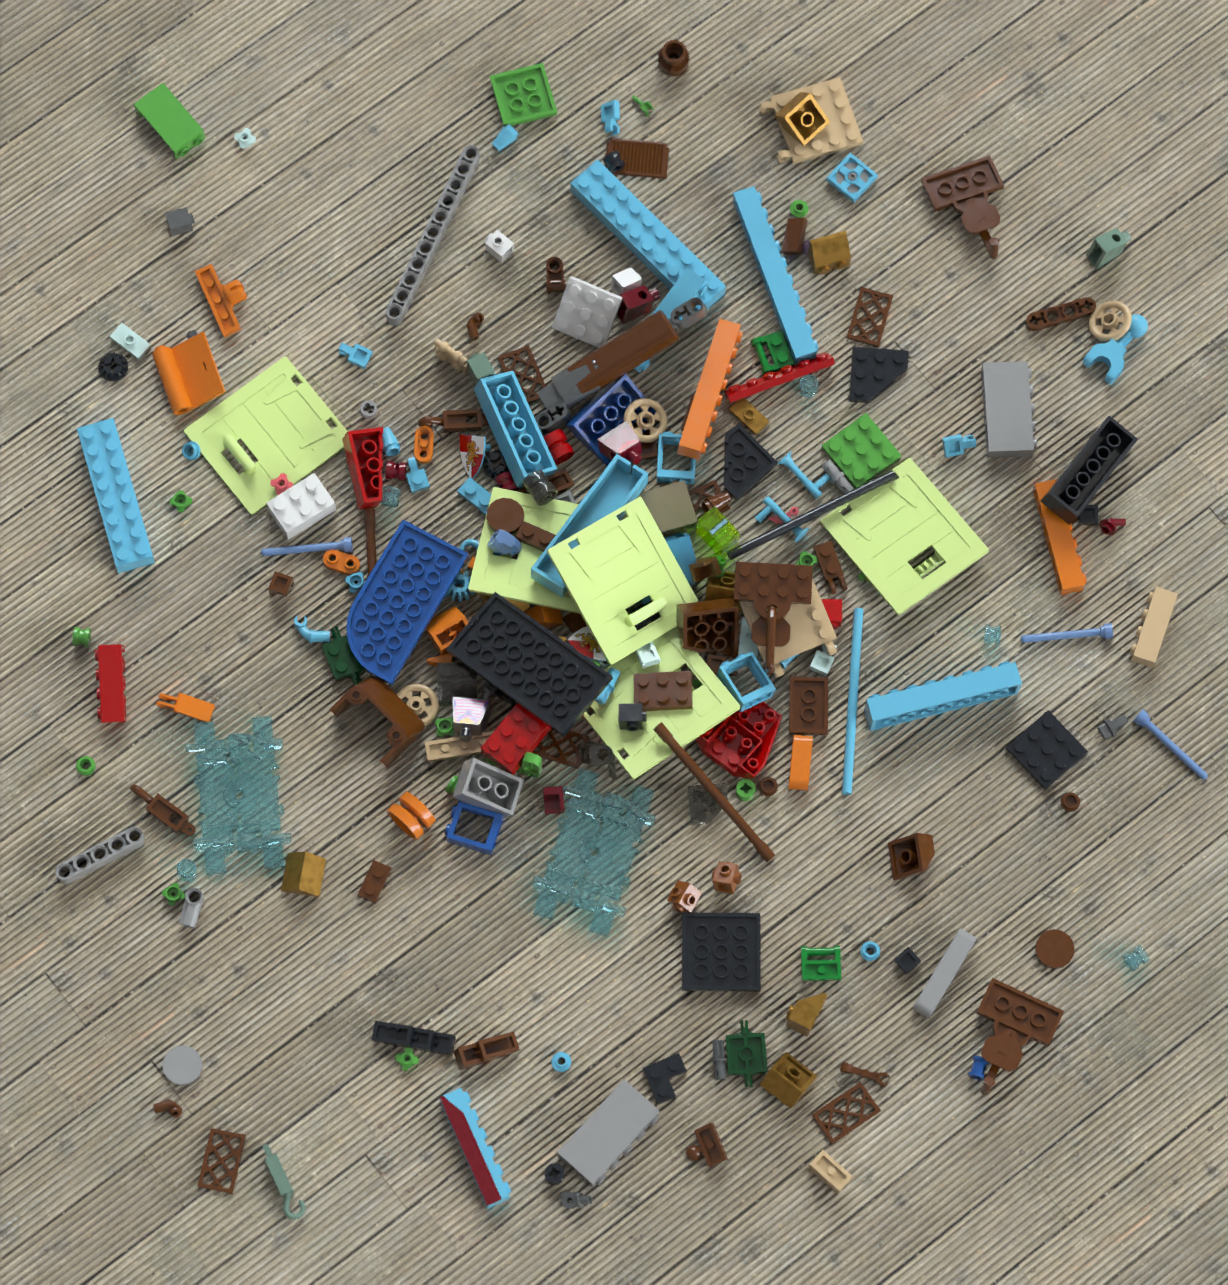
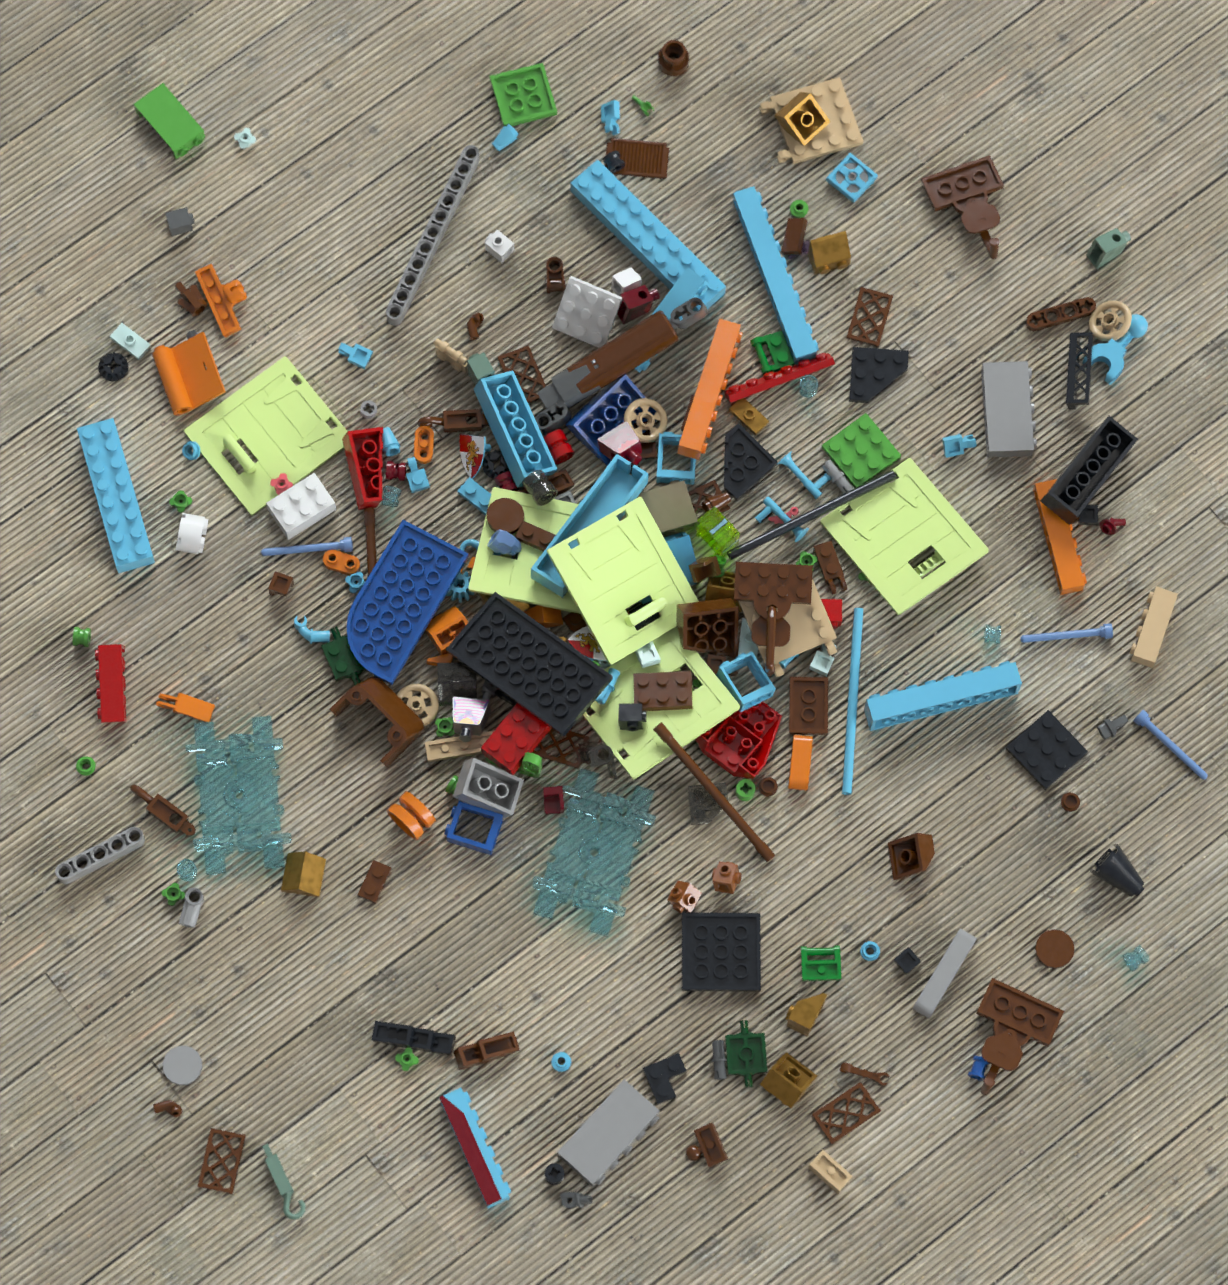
(191, 299): none -> reddish brown rock
(191, 532): none -> white brick
(1074, 369): none -> black fence
(1119, 872): none -> black cone

